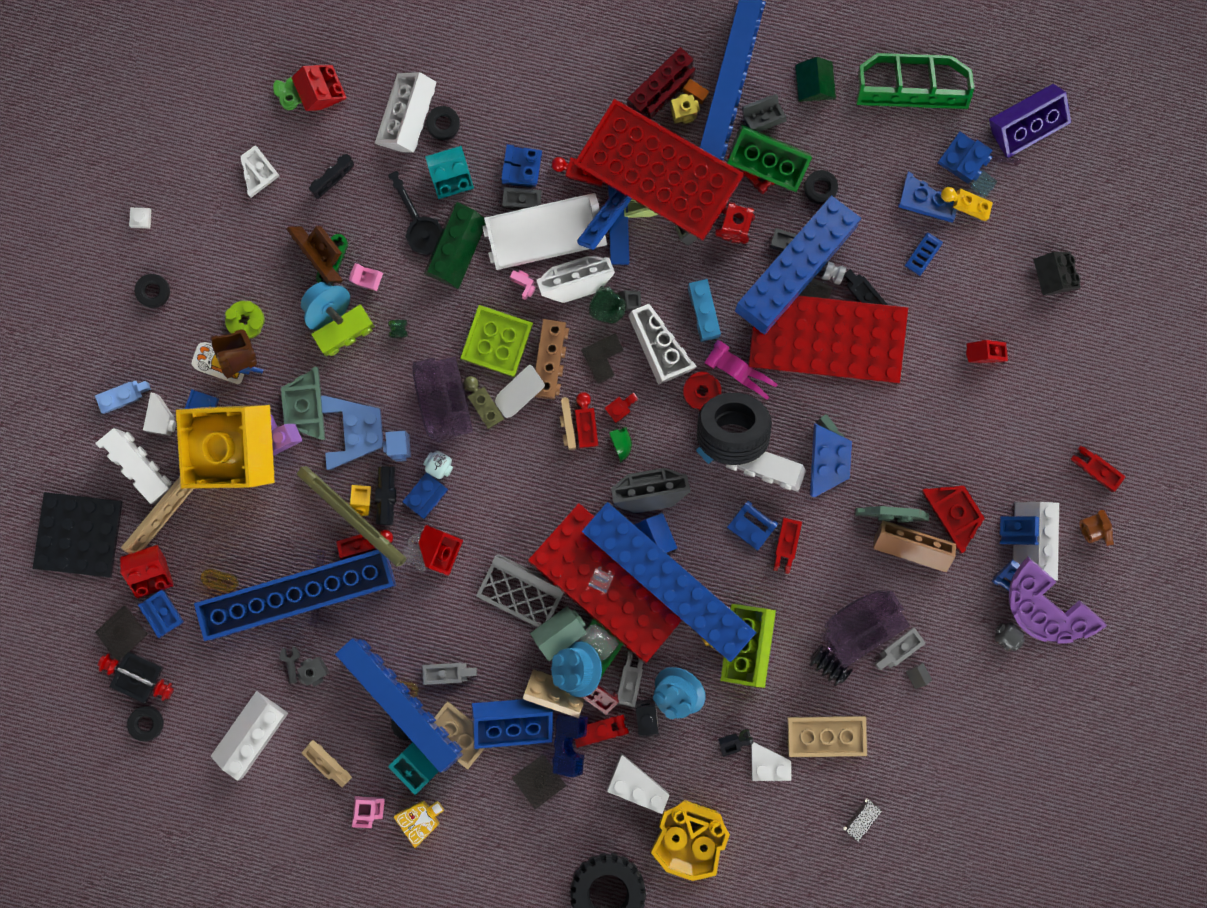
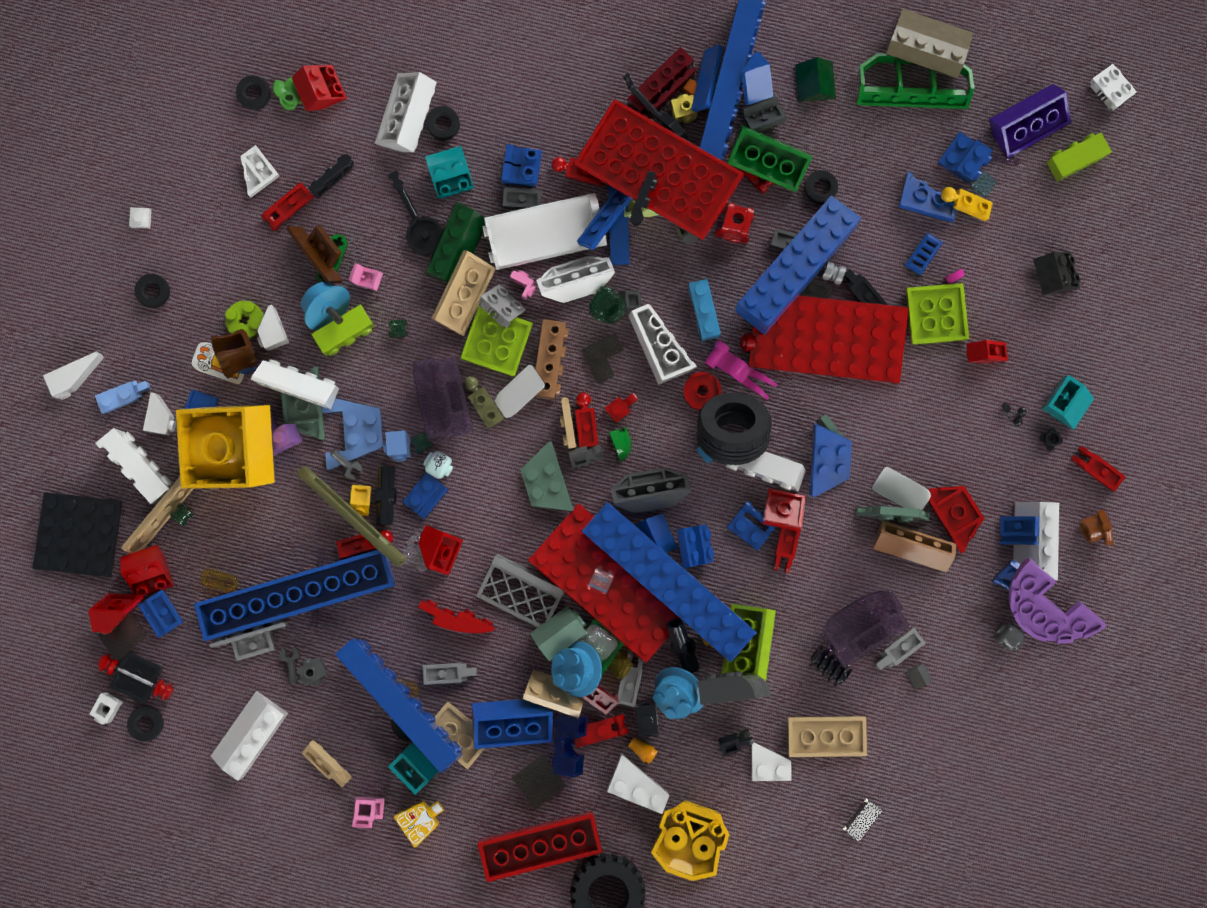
(71, 376): none -> white slope
(98, 711): none -> white brick
(112, 611): none -> red slope
(181, 514): none -> clear green wheel
(247, 82): none -> black tyre
(252, 643): none -> light grey bracket
(271, 330): none -> white slope
(287, 206): none -> red plate
(295, 384): none -> white slope
(346, 464): none -> dark grey bar
(421, 443): none -> wheel
(463, 293): none -> tan plate
(464, 622): none -> red slope
(503, 304): none -> light grey hinge
(539, 846): none -> red brick
(545, 481): none -> sand green wing
(581, 456): none -> dark grey plate
(620, 665): none -> clear yellow plate
(643, 199): none -> black hinge
(643, 750): none -> light orange cone
(660, 117): none -> black piece
(682, 645): none -> black piece
(695, 545): none -> blue plate
(707, 78): none -> blue tile
(731, 687): none -> dark grey brick
(747, 342): none -> red plate
(757, 79): none -> slope
(784, 509): none -> red tile
(901, 489): none -> white sticker
(930, 43): none -> dark tan slope
(937, 314): none -> lime plate
(955, 276): none -> dark pink tile
(1021, 413): none -> black piece
(1051, 434): none -> black plate
(1068, 401): none -> teal slope
(1078, 156): none -> lime brick
(1113, 86): none -> white hinge

